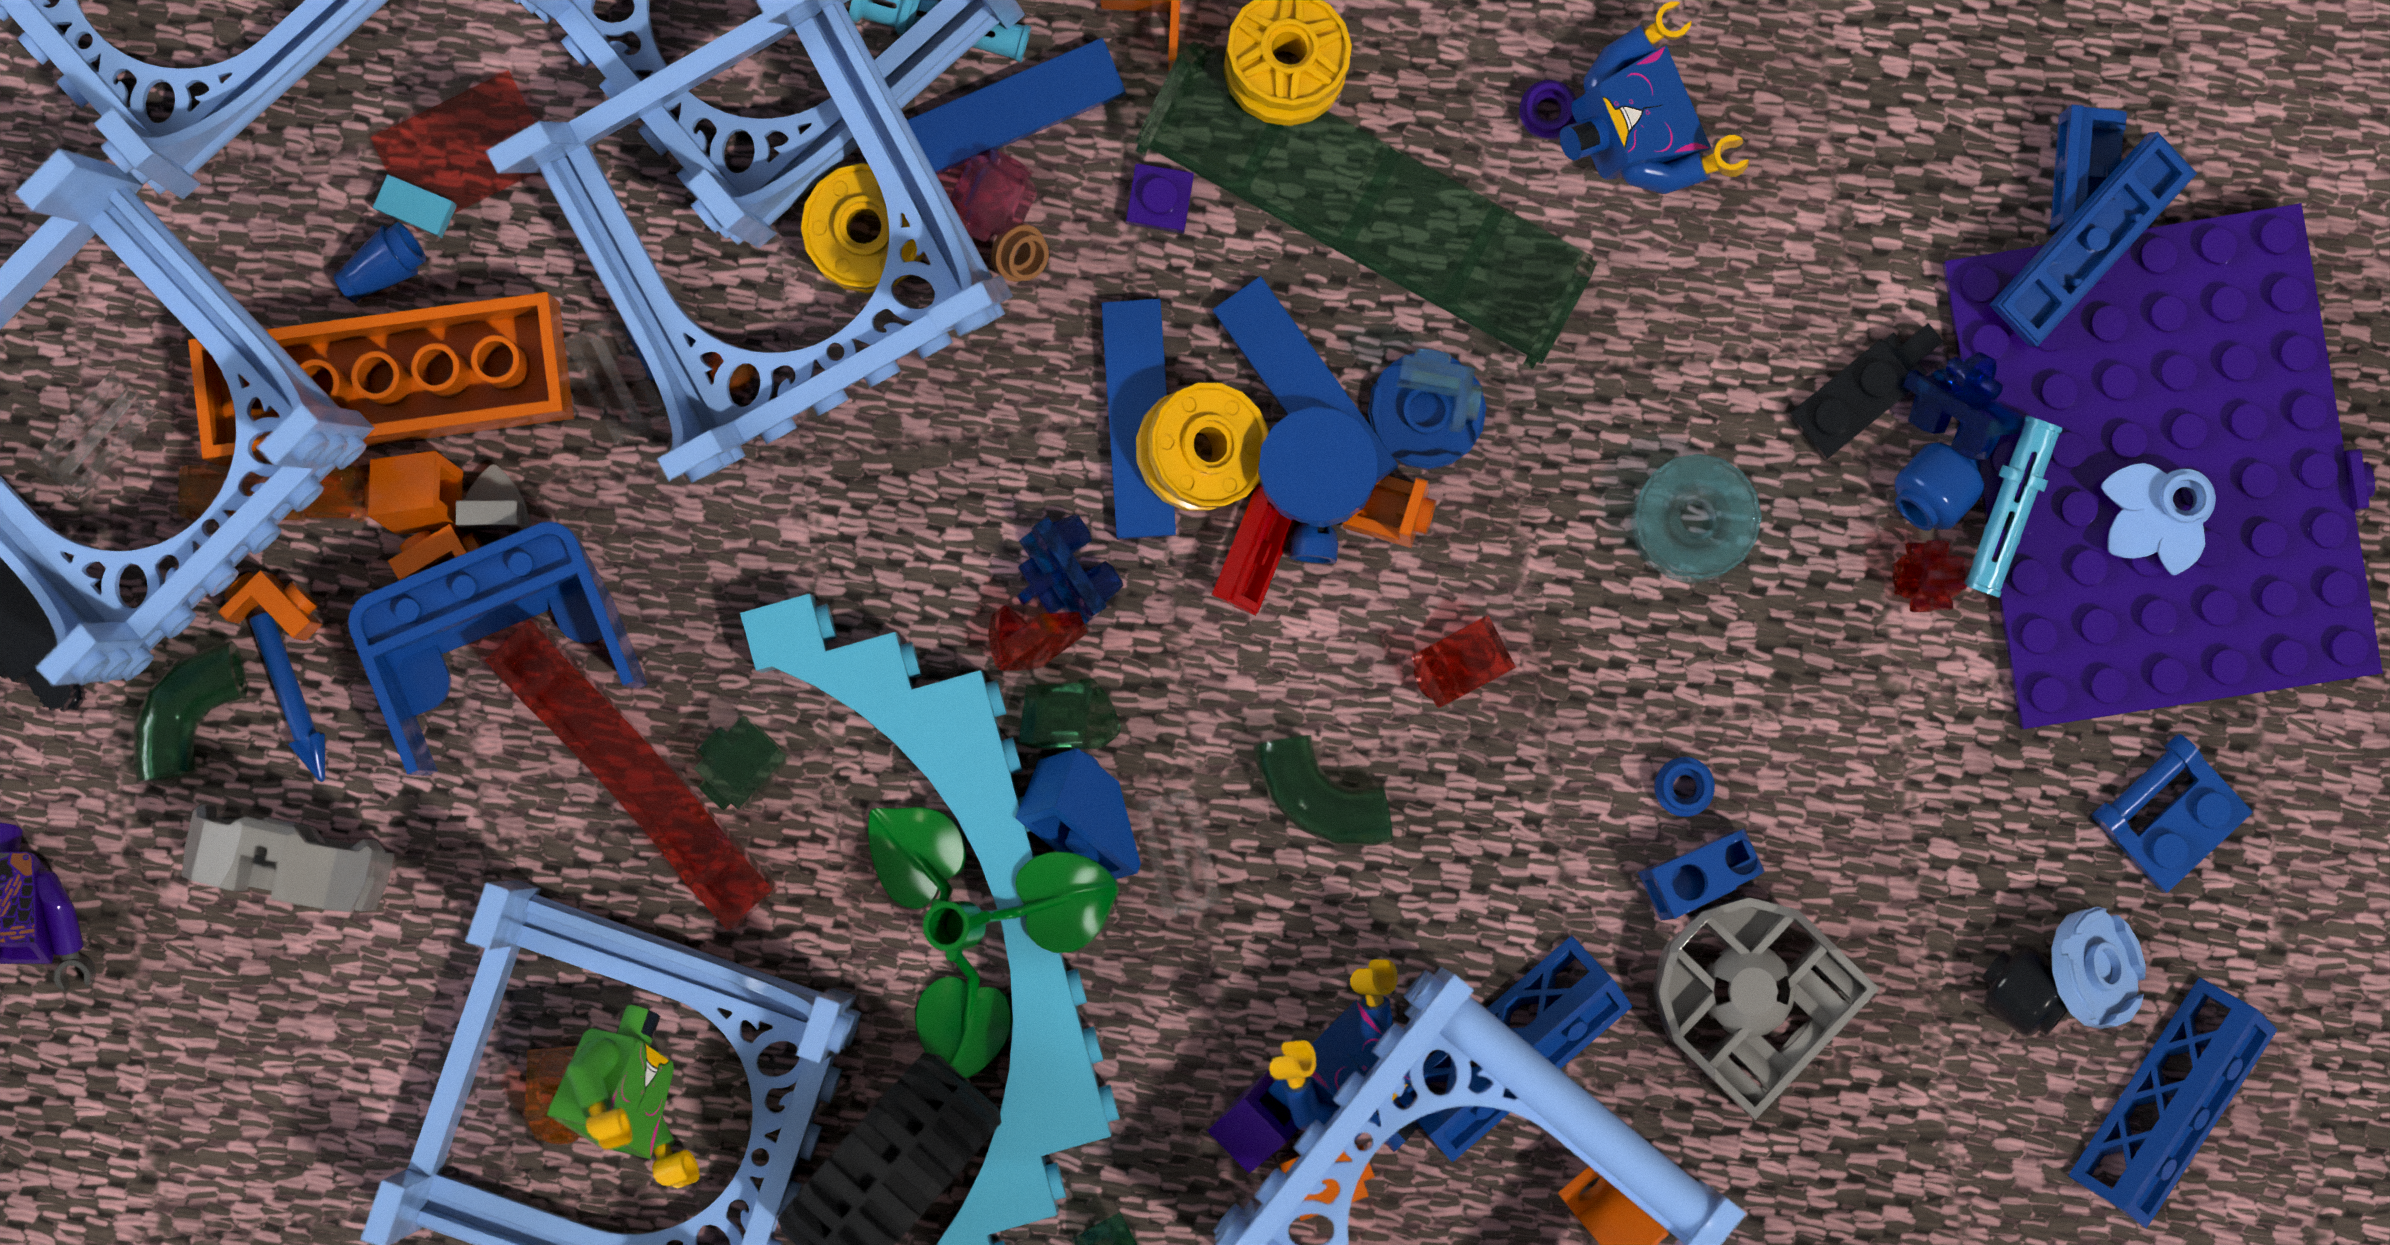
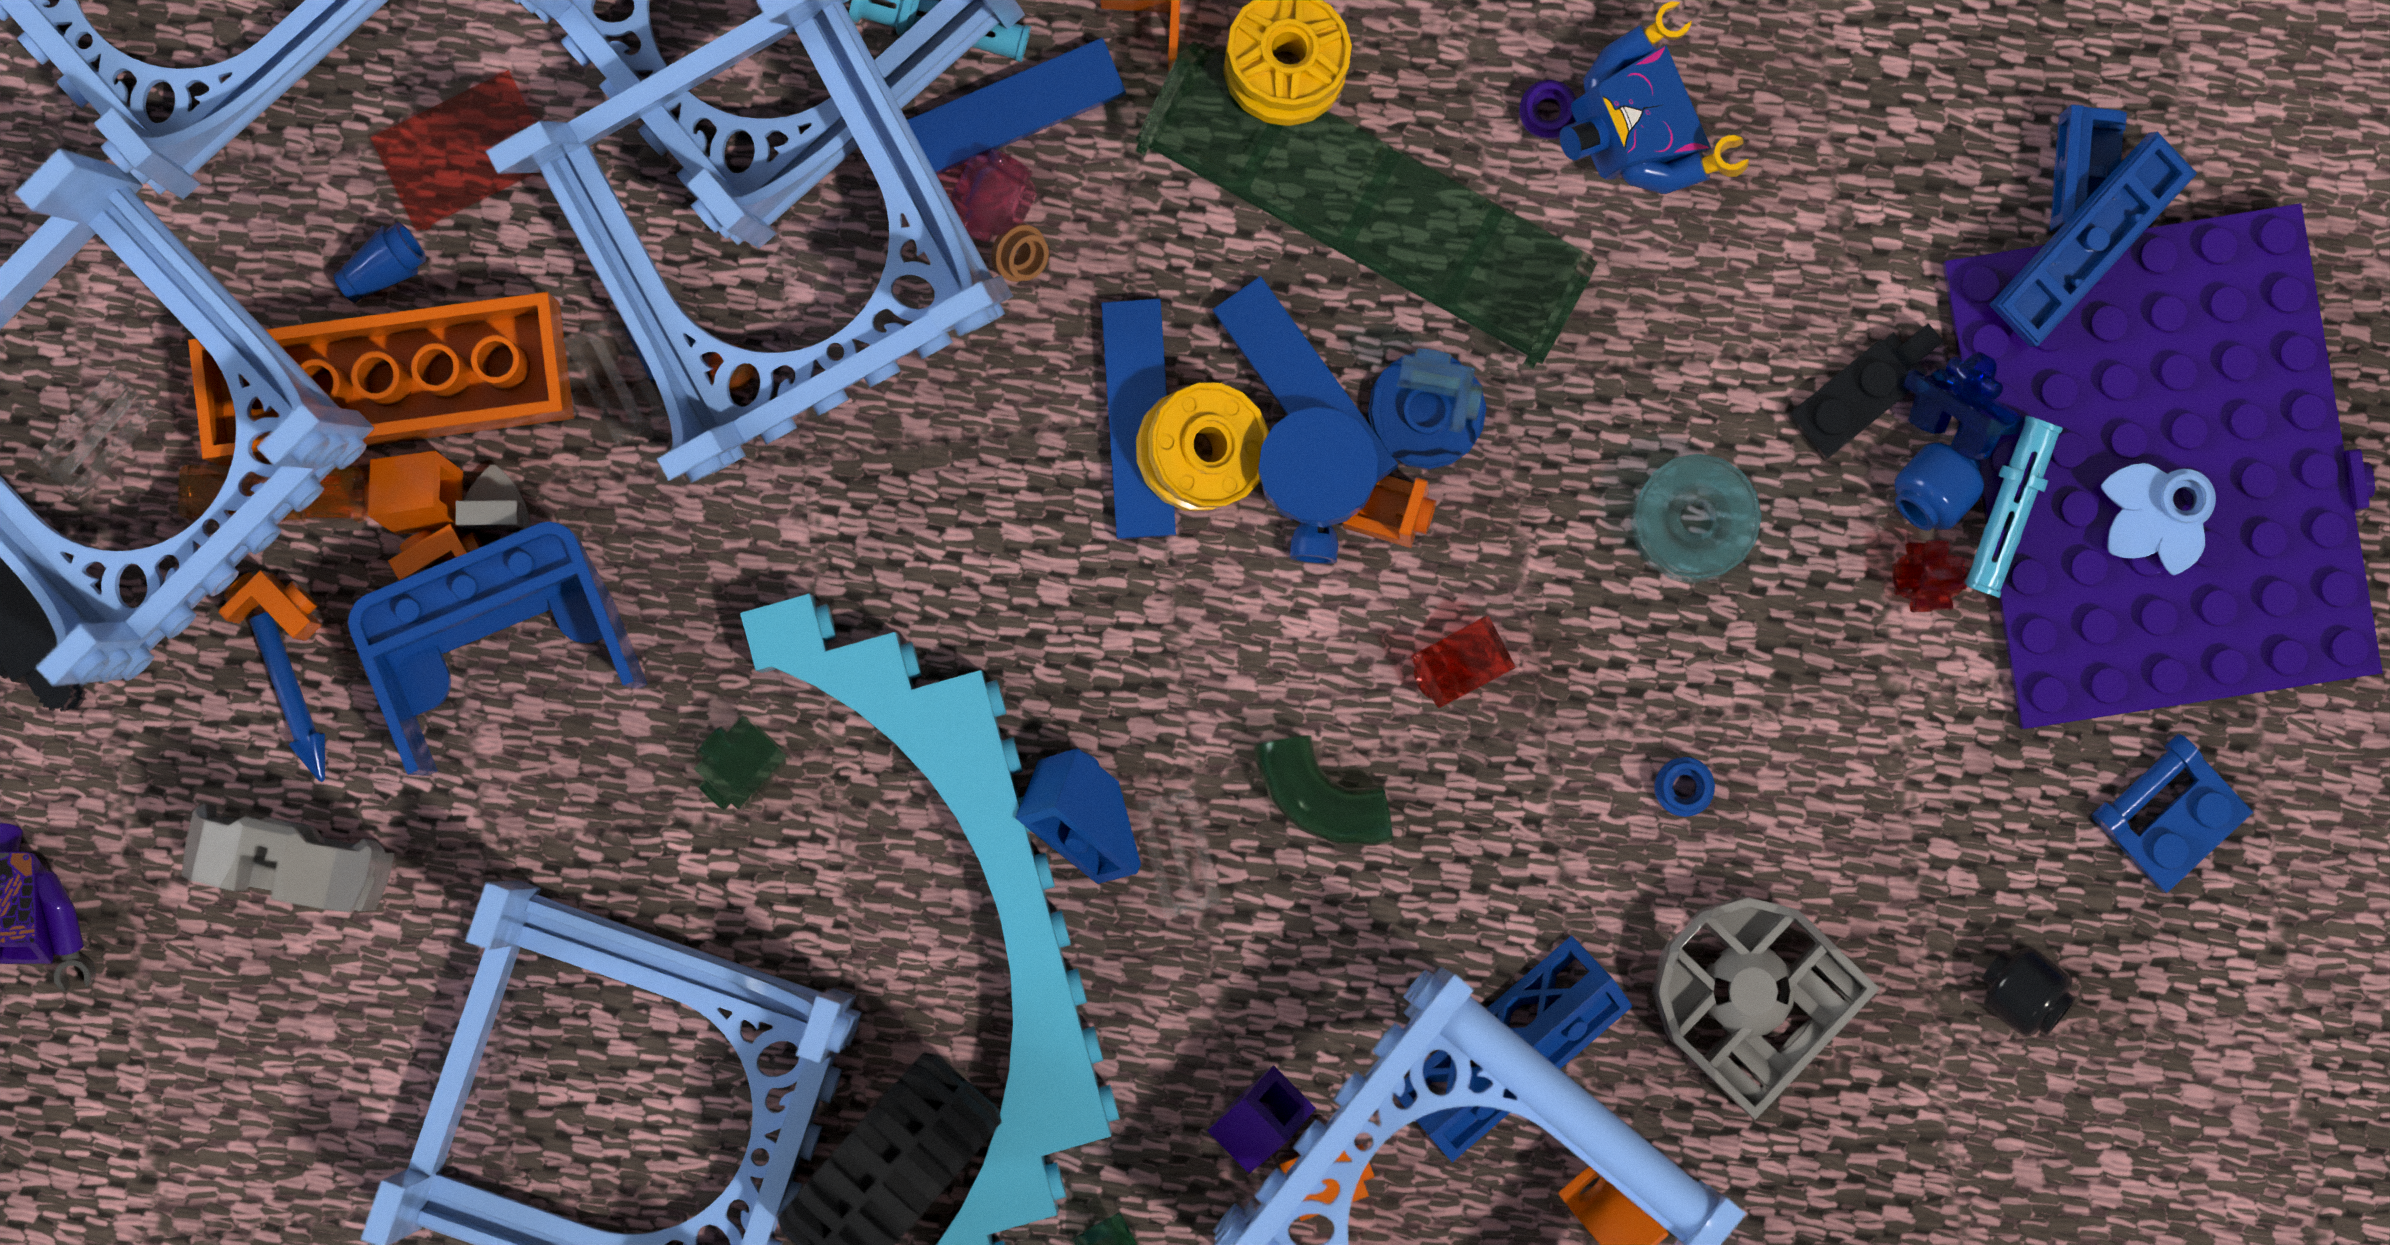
(177, 706): clear green cylinder -> none
(414, 206): medium azure piece -> none
(543, 1076): clear orange bracket -> none
(619, 1093): bright green torso -> none
(634, 773): clear red arch -> none
(827, 224): yellow wheel -> none
(1031, 644): clear red tile -> none
(1056, 574): clear blue hips -> none
(1064, 904): green plant -> none
(1068, 716): clear green tile -> none
(1160, 198): dark purple plate -> none
(1253, 555): red tile -> none
(1316, 1071): blue torso -> none
(1701, 874): blue leg -> none
(2098, 967): light blue tile -> none
(2191, 1112): blue fence -> none

